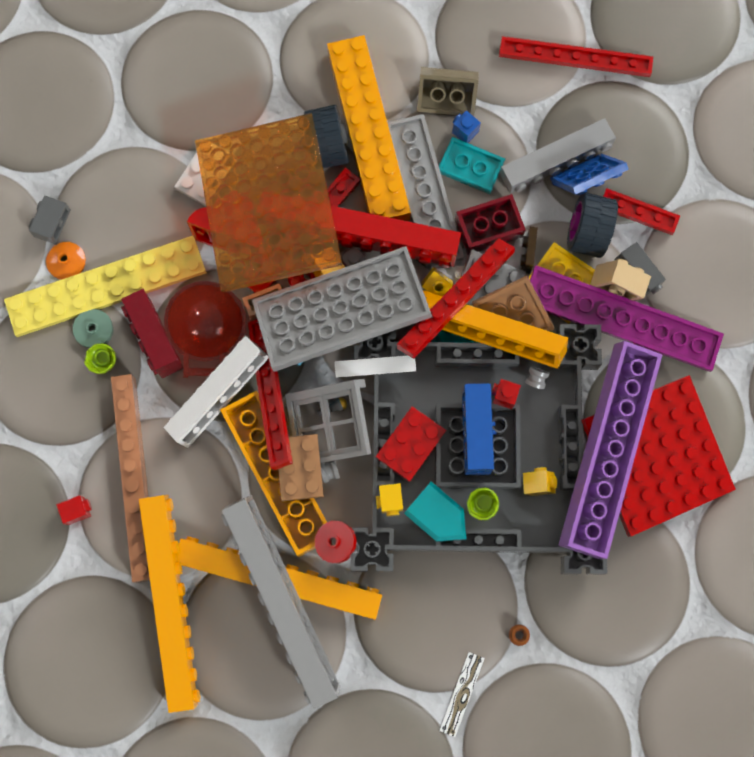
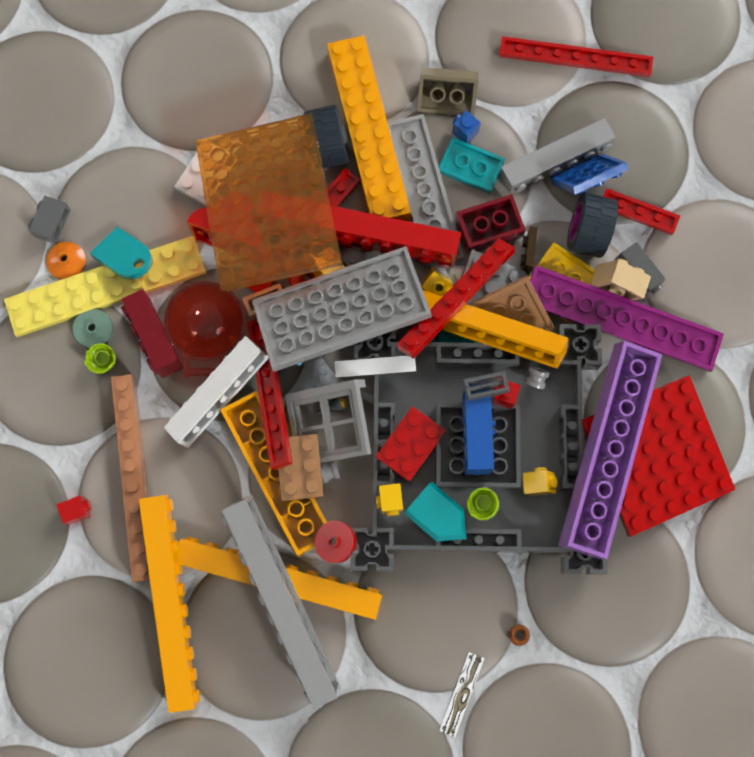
(121, 253): none -> teal tile
(468, 390): none -> dark grey tile

